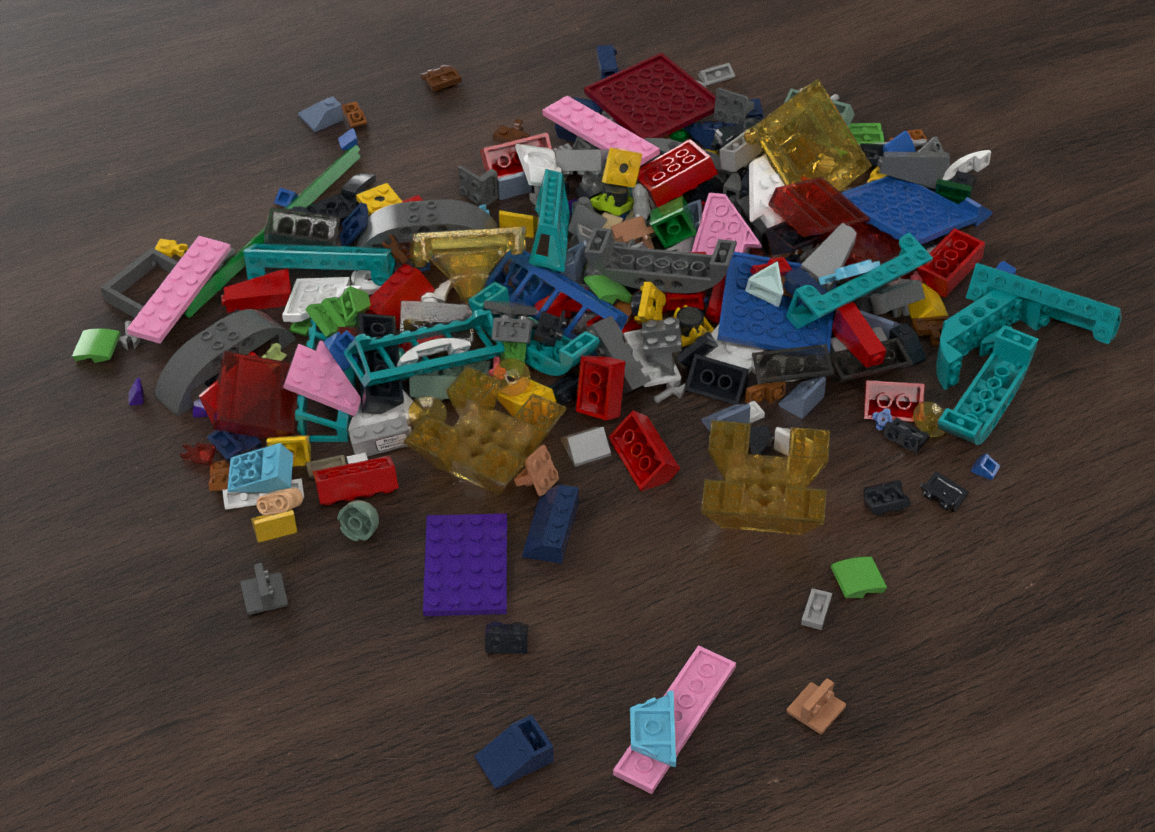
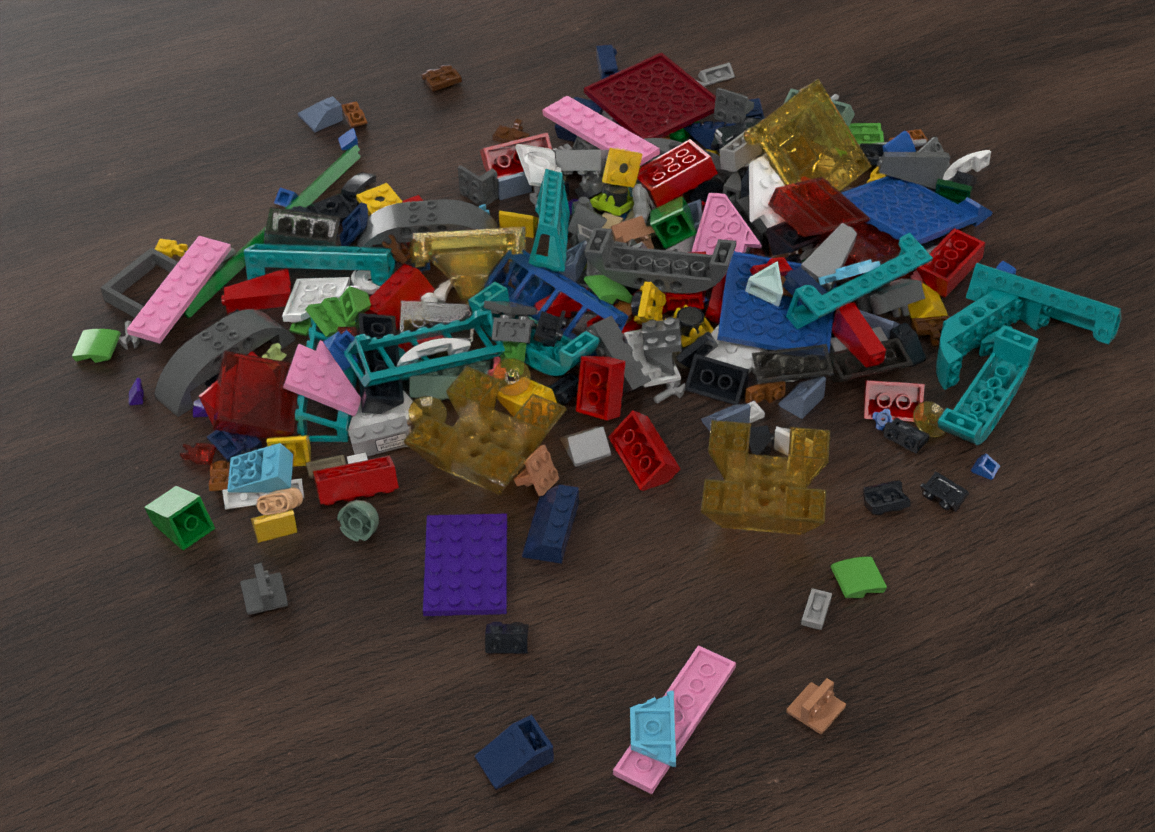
(180, 516): none -> green slope

